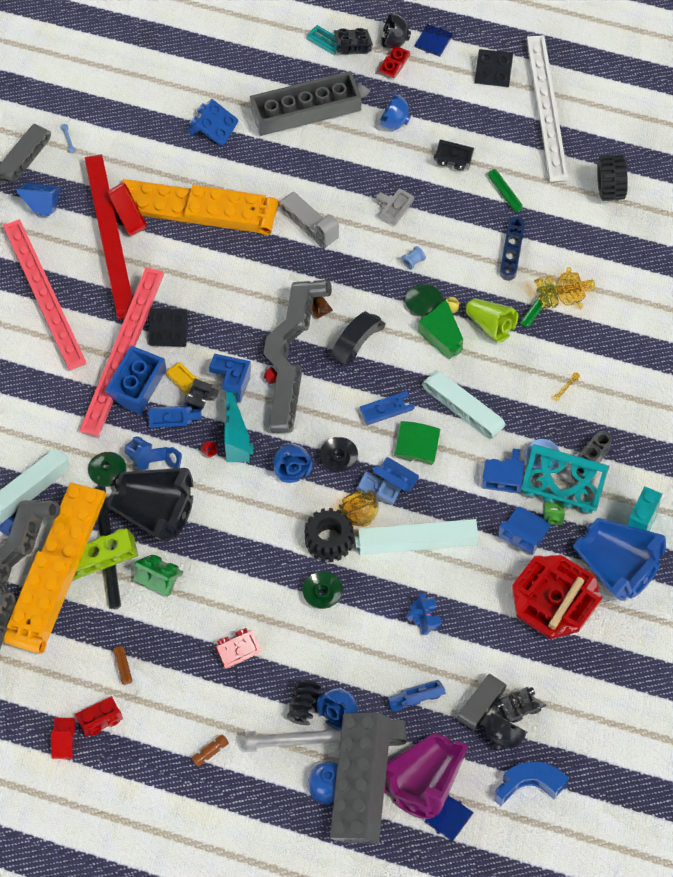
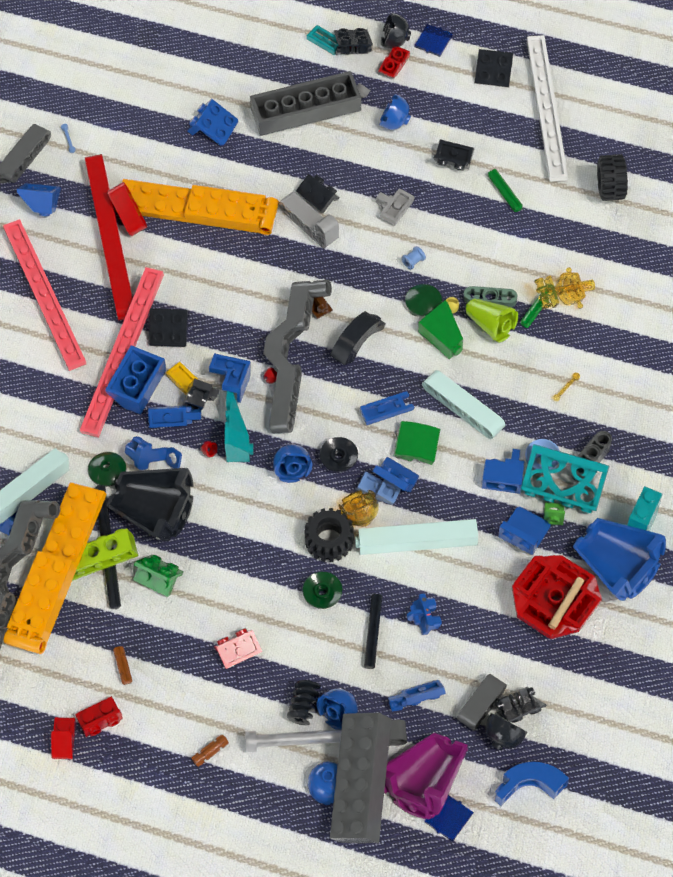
(317, 193): none -> black bracket
(373, 631): none -> black axle
(495, 291): none -> sand green beam
(512, 248): dark blue beam -> none

